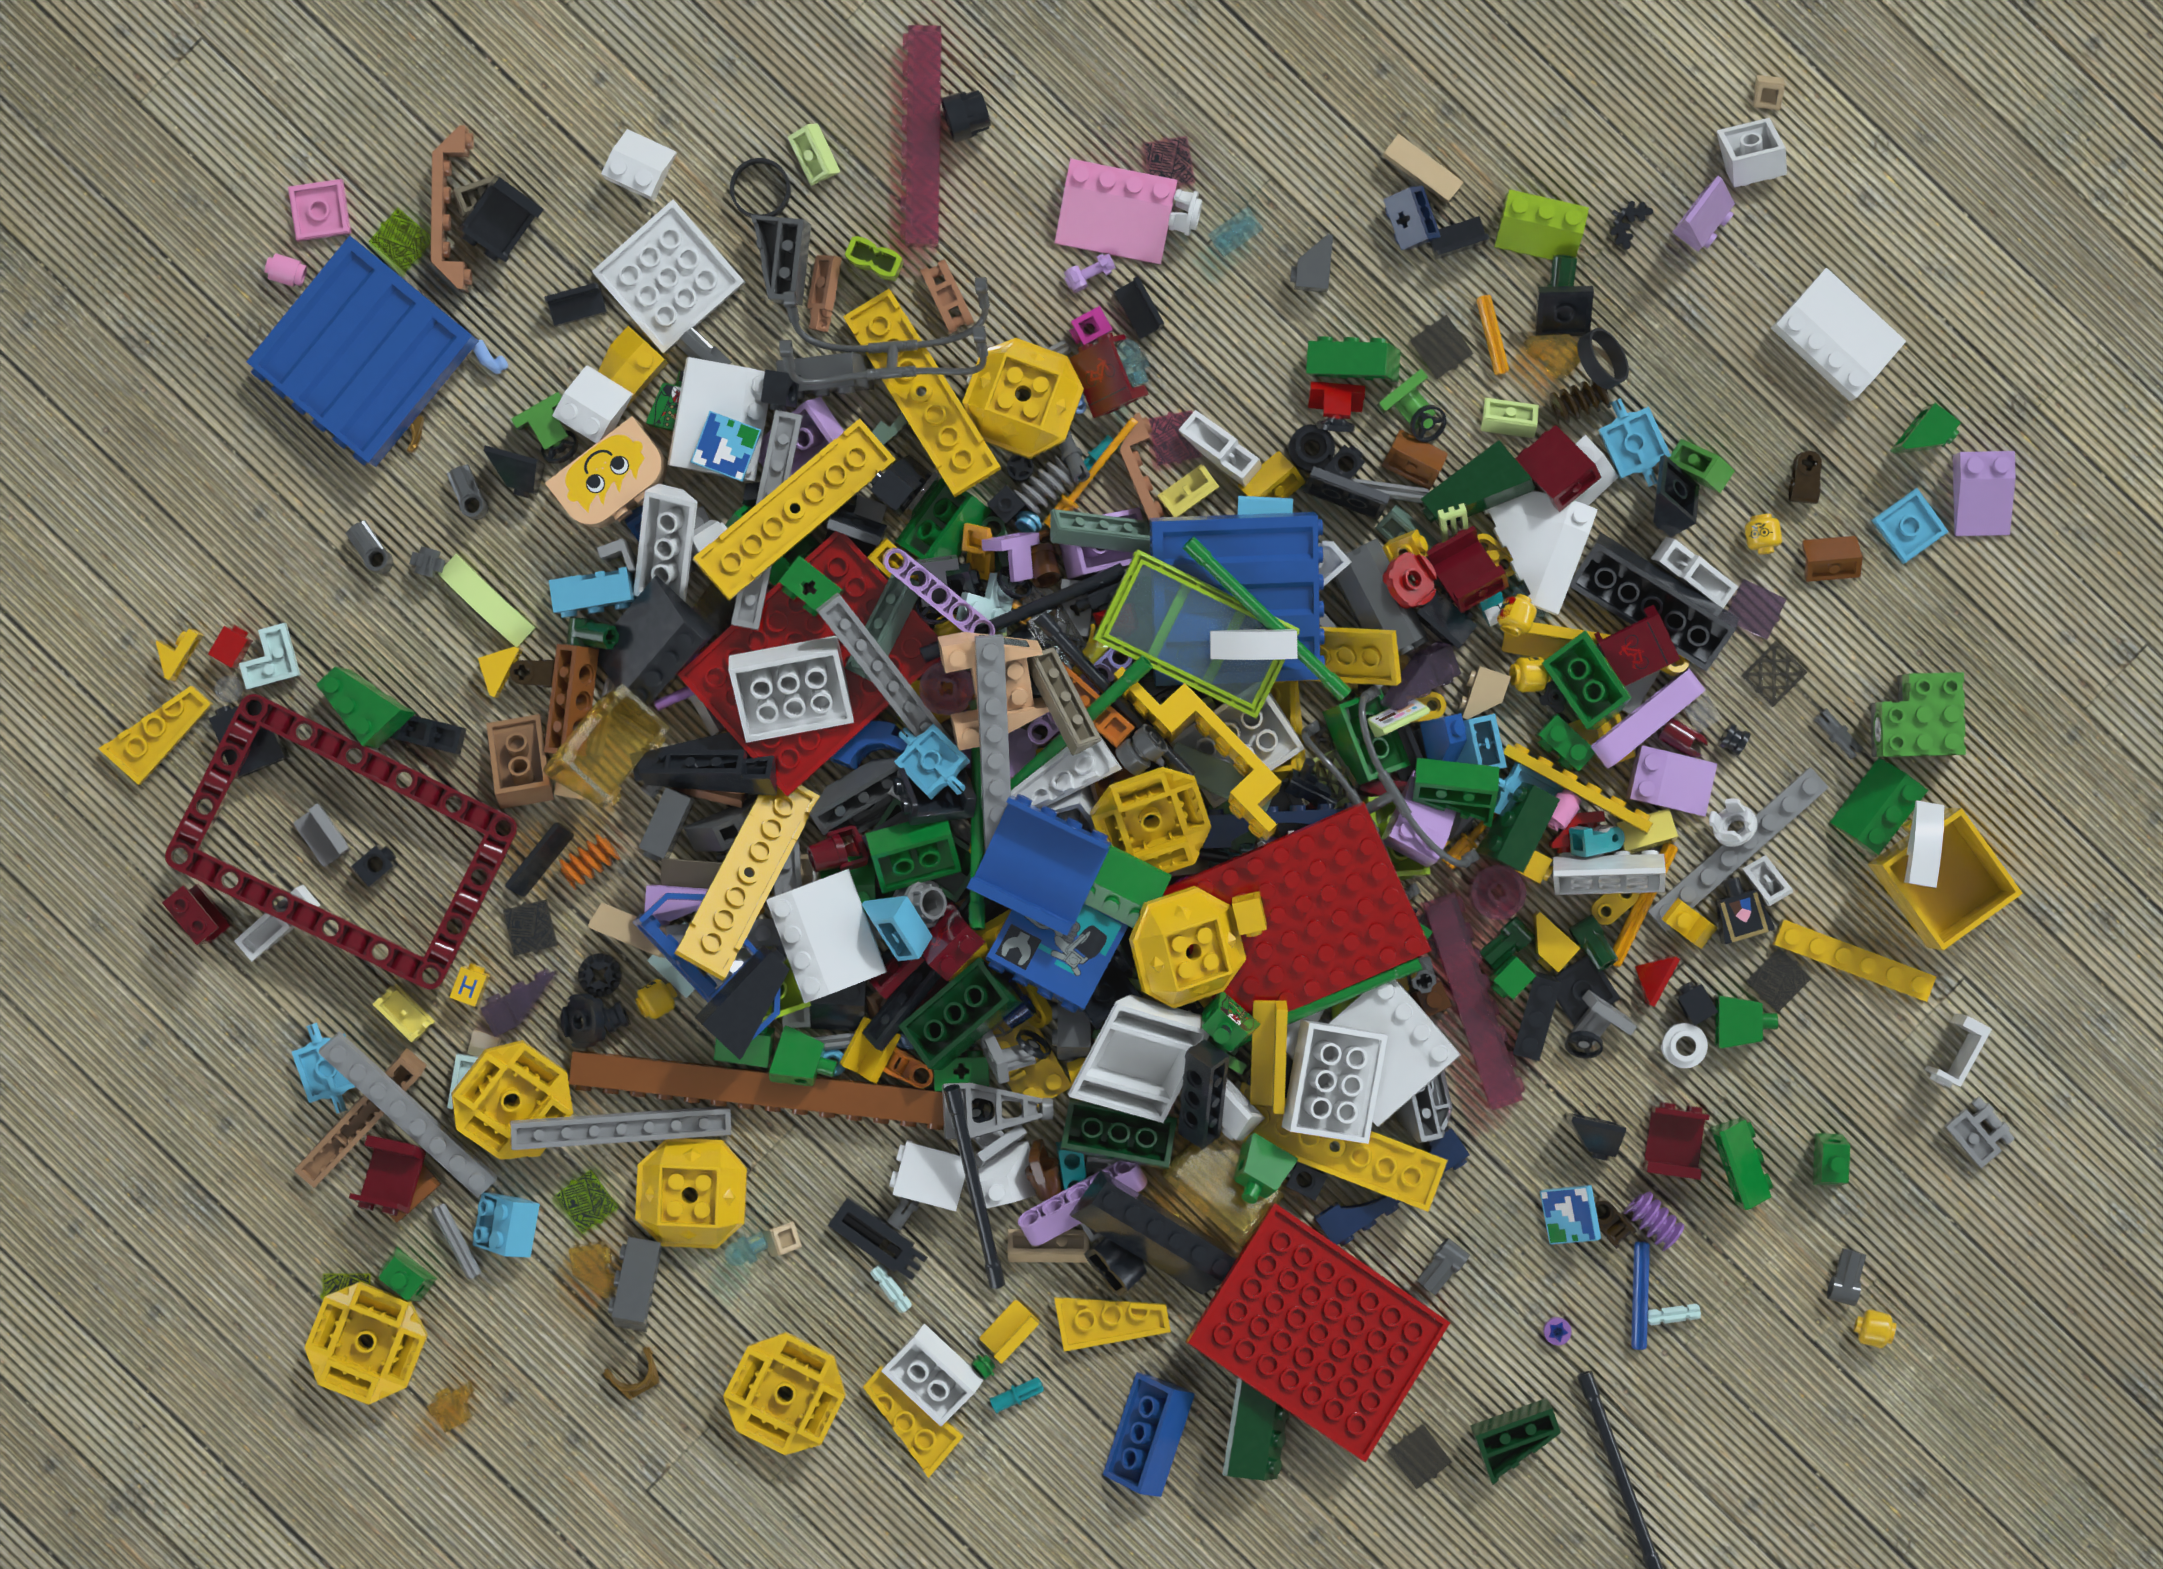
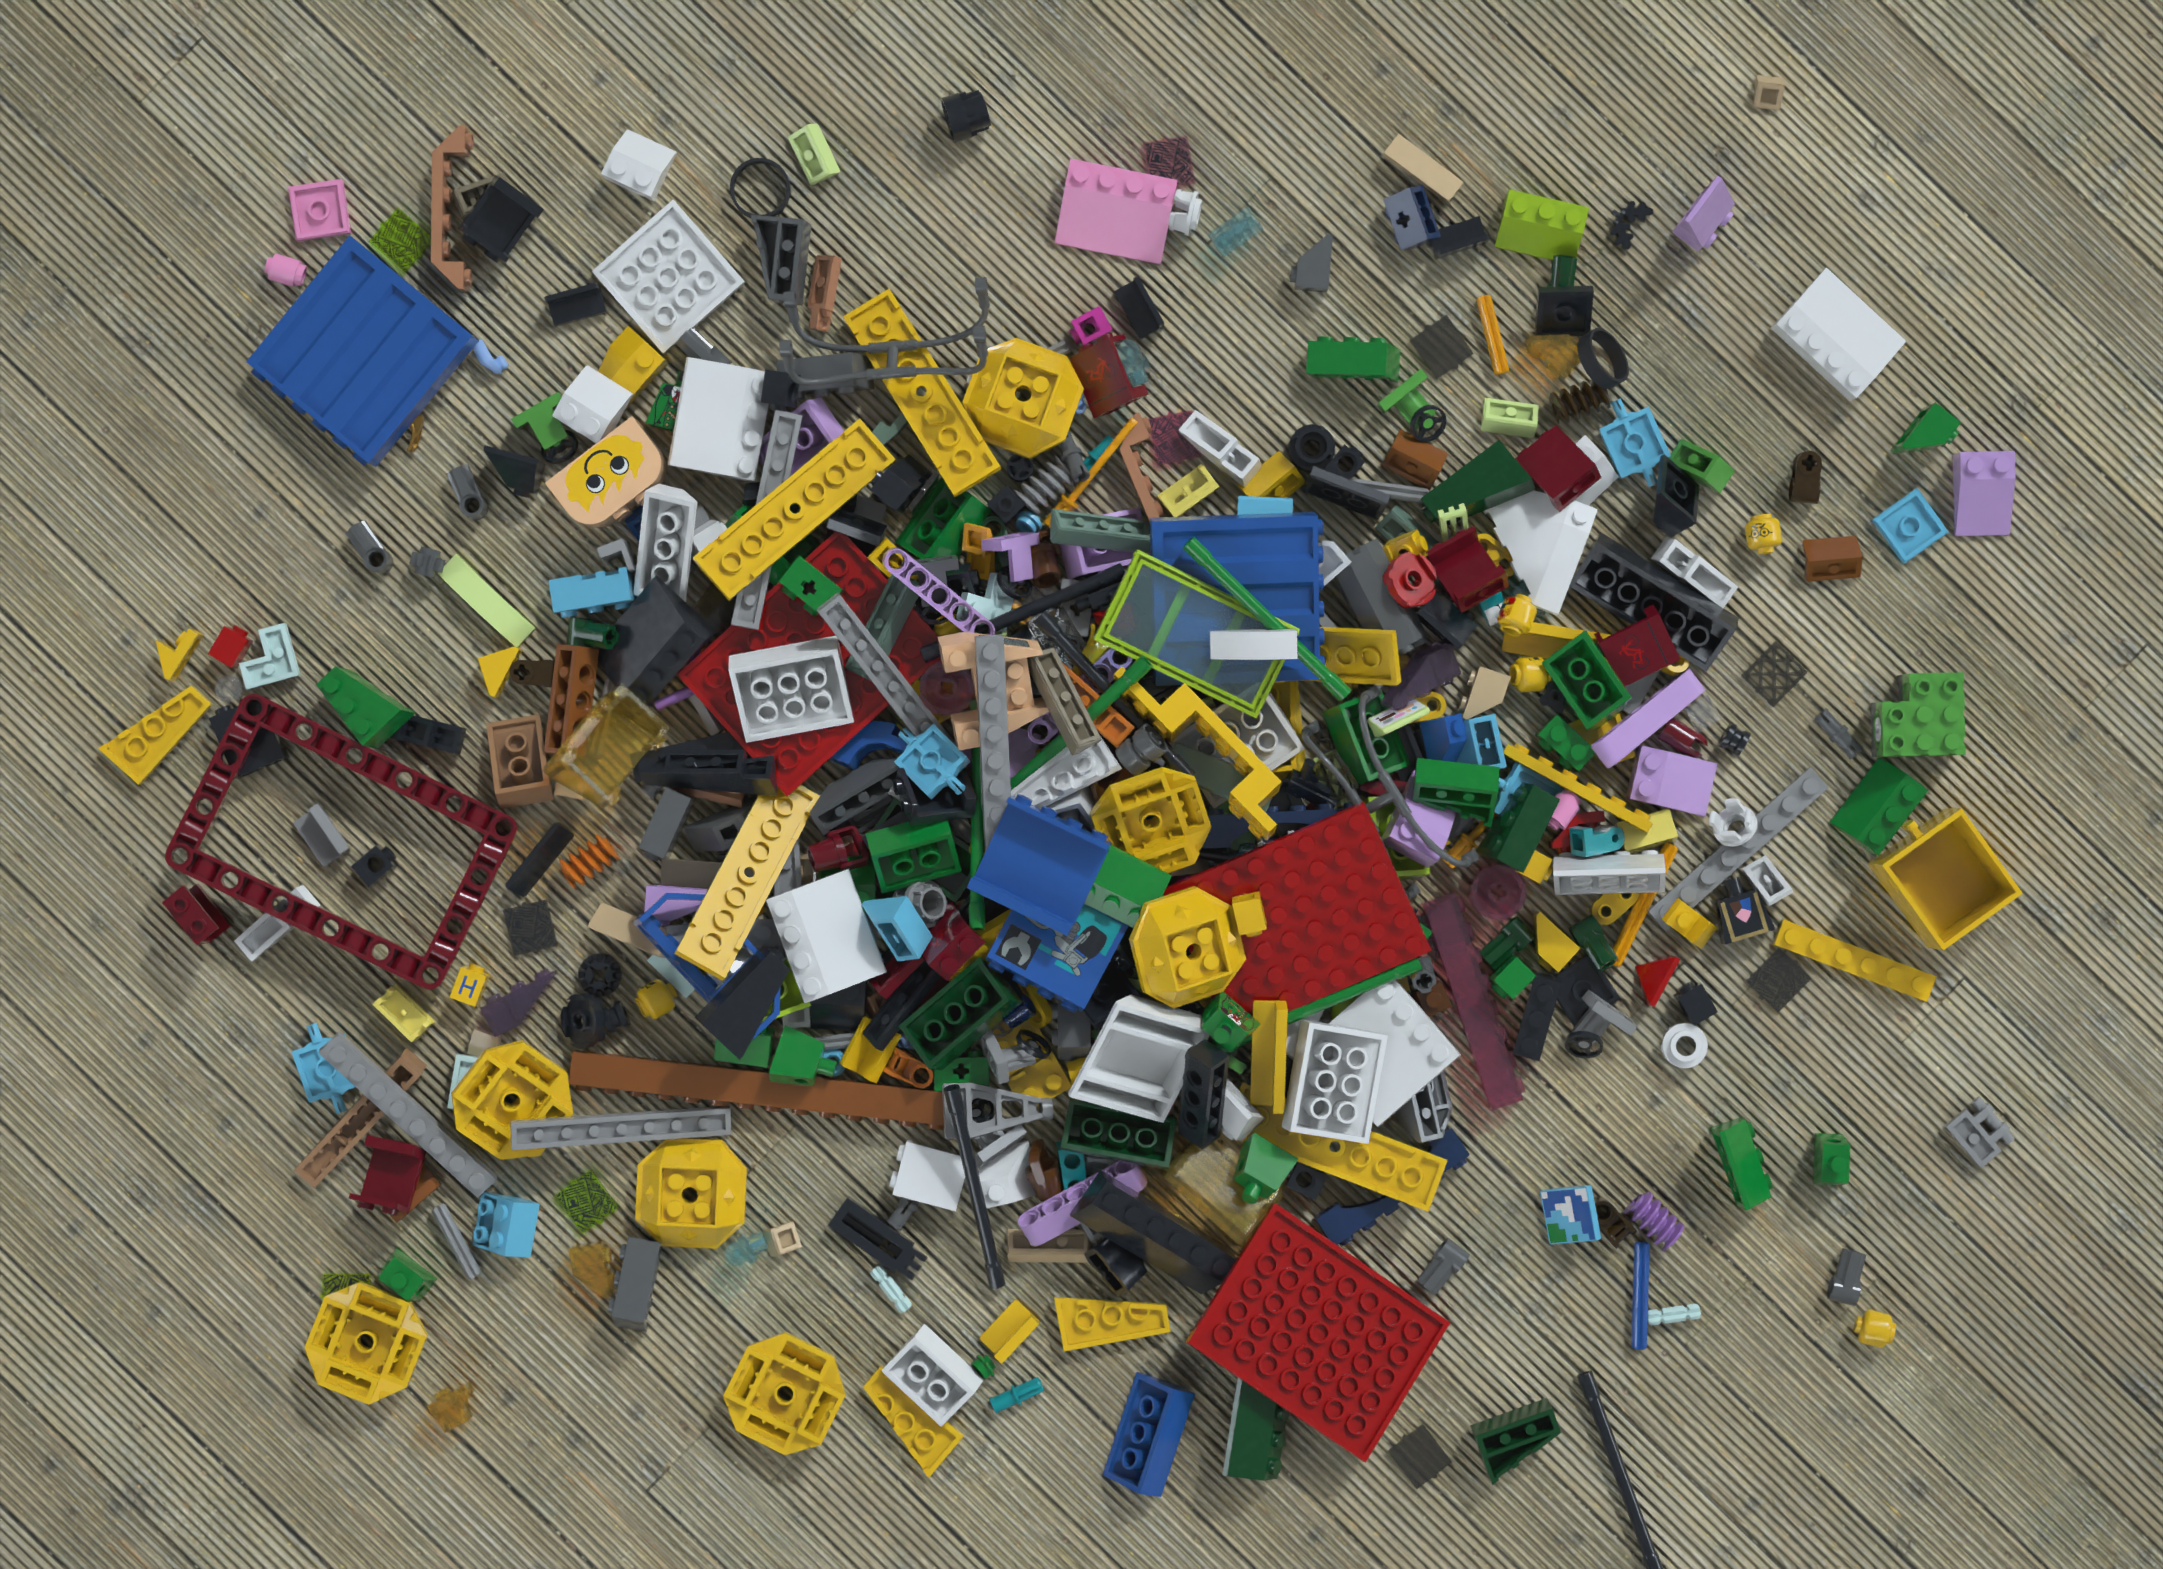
(648, 1382): pearl gold helmet -> none
(726, 446): tile -> none
(881, 260): lime brick -> none
(923, 136): clear pink brick -> none
(947, 296): nougat plate -> none
(1077, 278): lavender bar -> none
(1337, 404): red piece -> none
(1557, 1331): medium lavender tile -> none
(1597, 1135): black slope -> none
(1674, 1140): dark red panel -> none
(1741, 1021): green torso -> none
(1752, 152): white slope -> none
(1756, 608): clear purple piece -> none
(1925, 844): white slope -> none
(1967, 1054): white panel -> none

